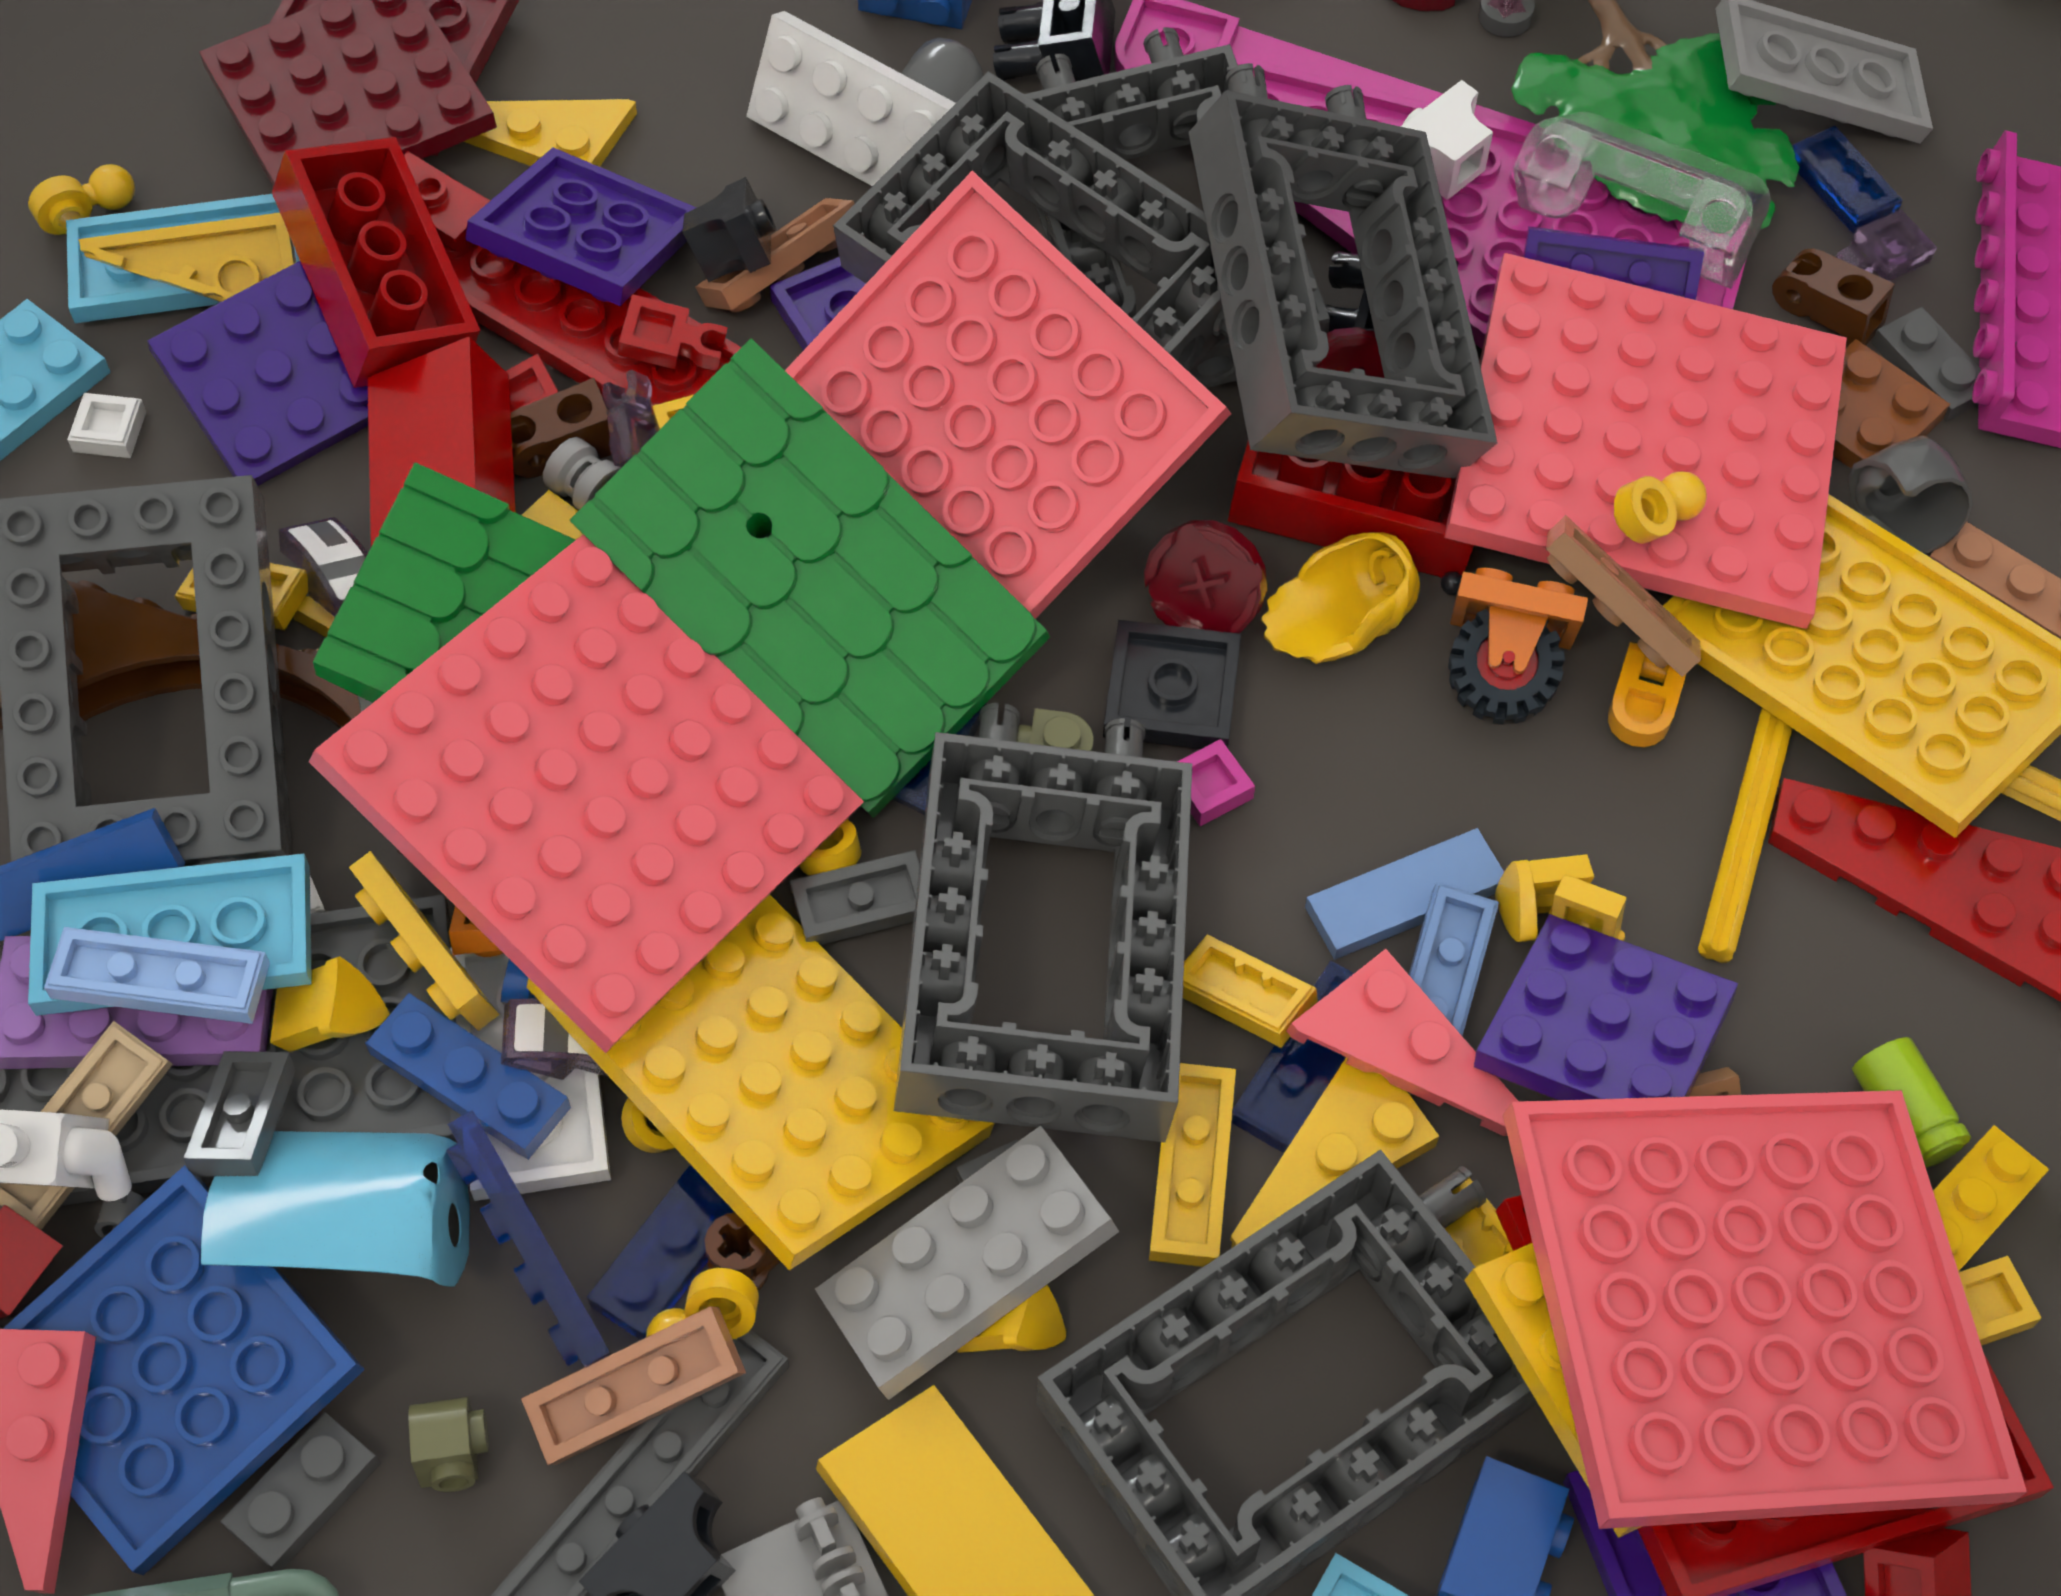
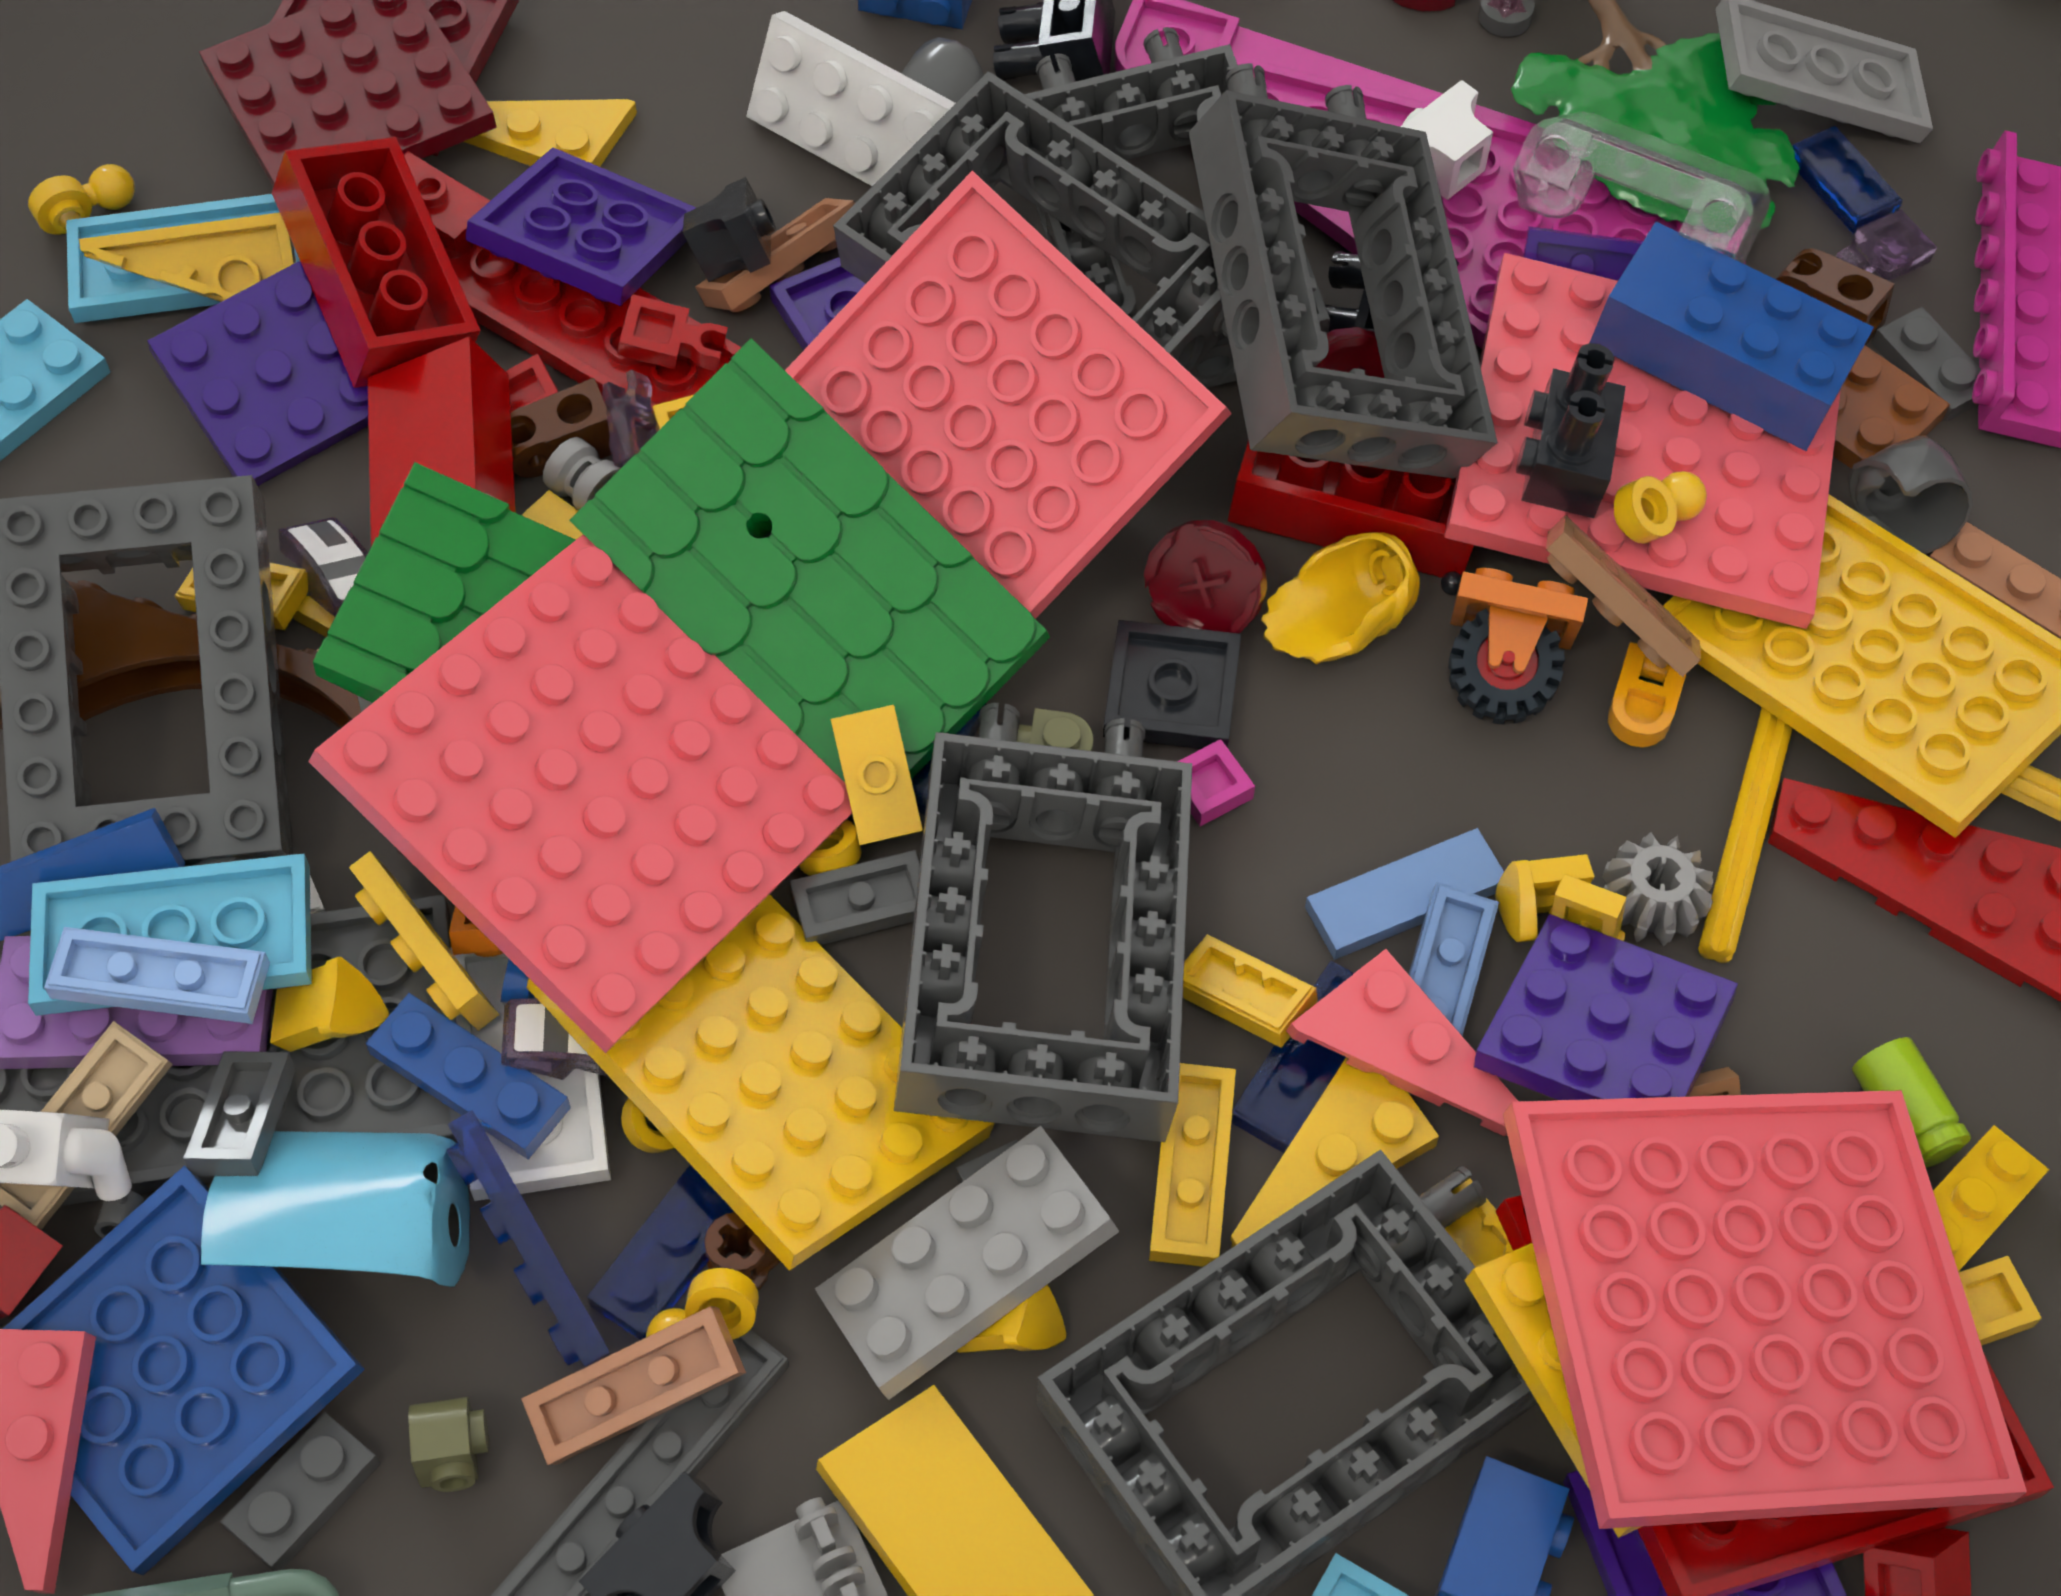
(107, 425): white tile -> none
(876, 775): none -> yellow plate
(1573, 435): none -> black brick
(1682, 888): none -> light grey gear
(1730, 335): none -> blue brick

